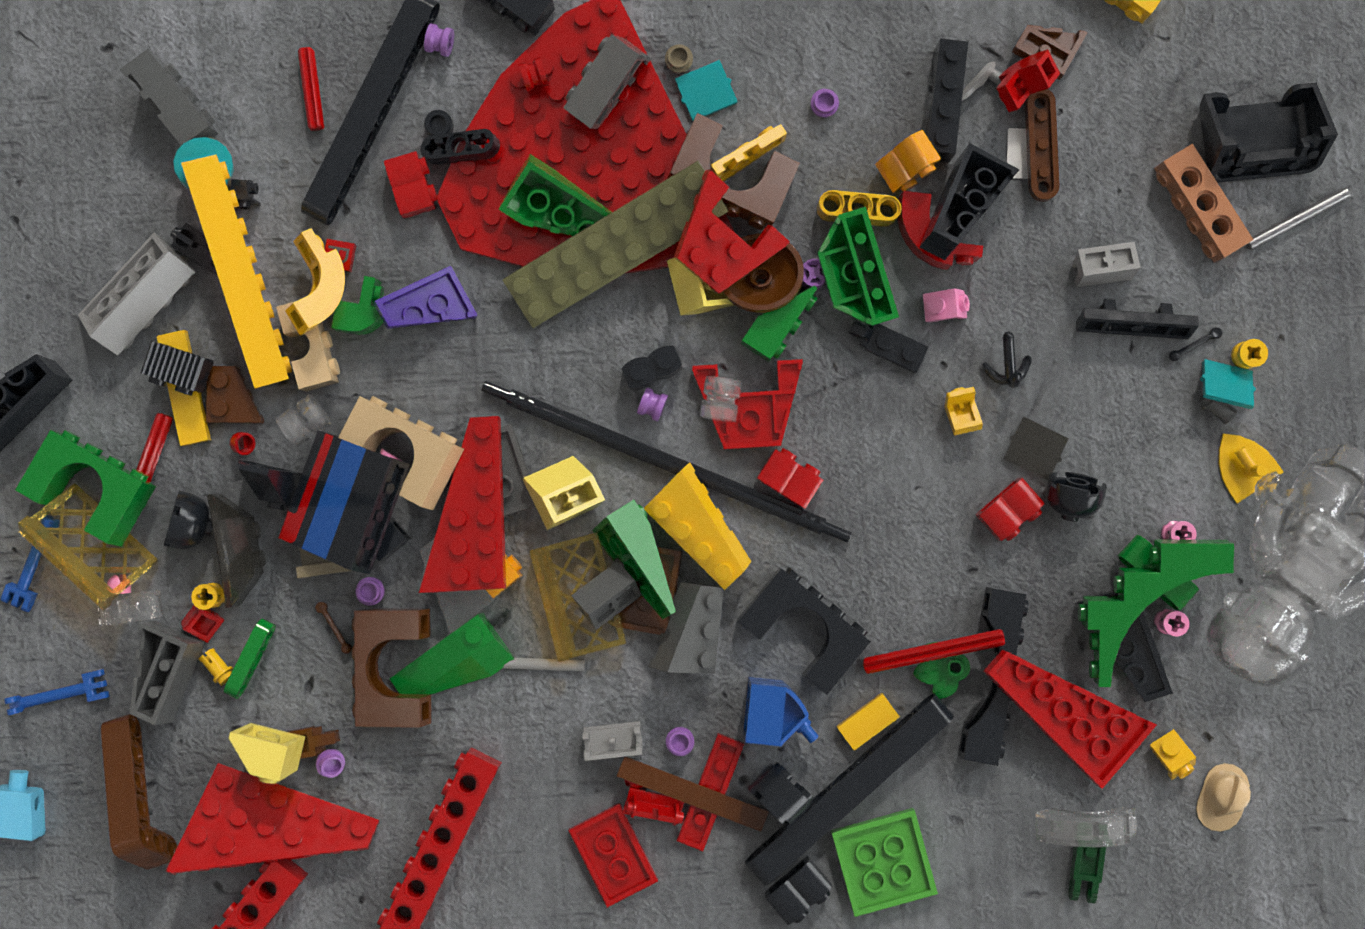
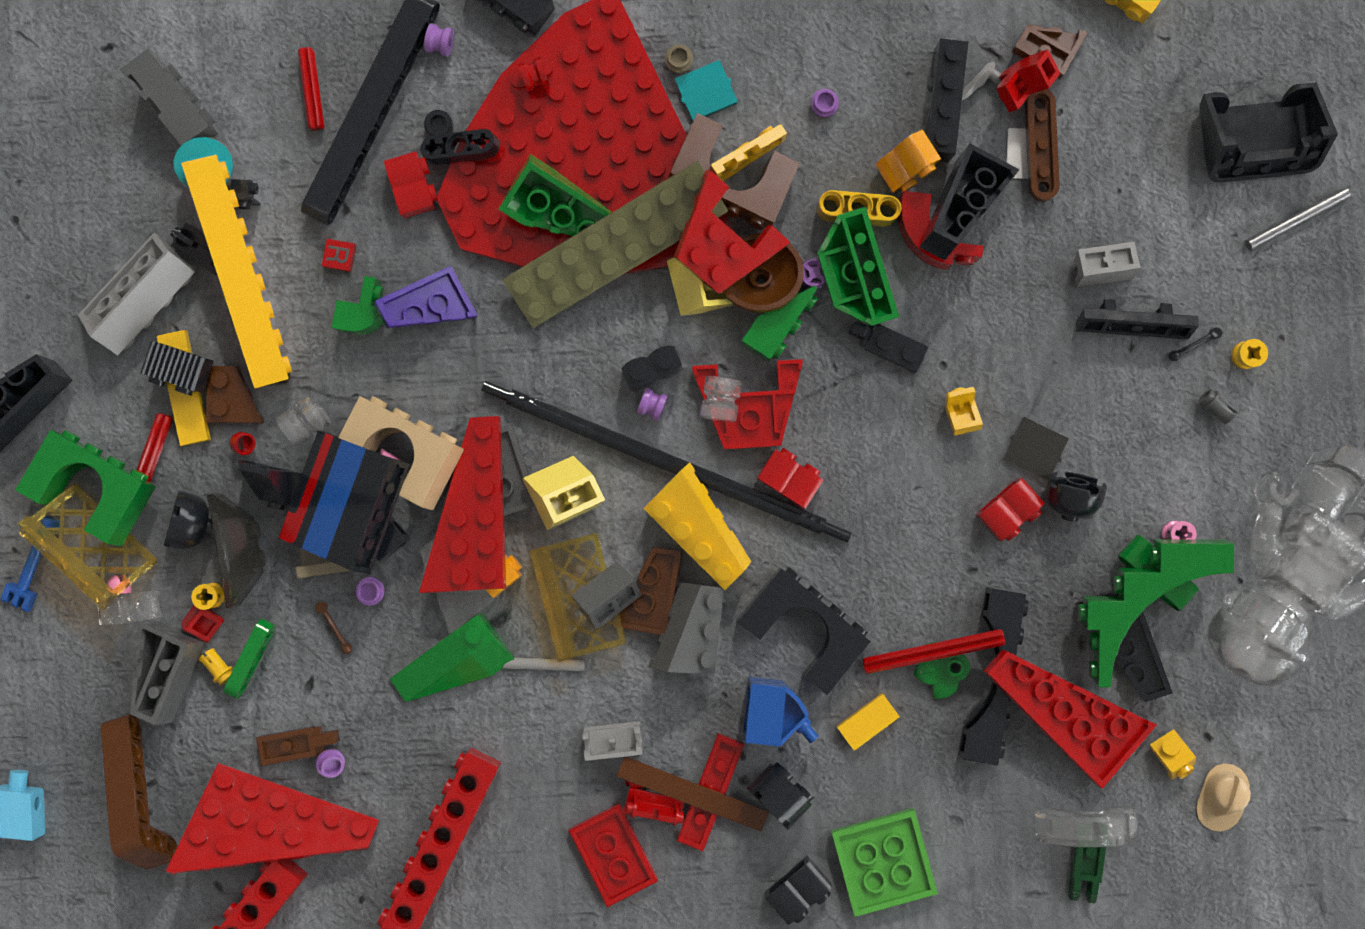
(88, 687): blue hinge -> none
(267, 751): light yellow slope -> none
(318, 366): tan arch -> none
(327, 283): yellow arch -> none
(374, 701): reddish brown arch -> none
(604, 80): dark grey wedge -> none
(629, 538): wedge -> none
(680, 741): medium lavender plate -> none
(850, 788): black beam -> none
(945, 305): bright pink bracket -> none
(1011, 376): black piece -> none
(1177, 616): bright pink bush -> none
(1217, 207): nougat brick -> none
(1227, 384): teal piece -> none
(1243, 465): yellow shield -> none

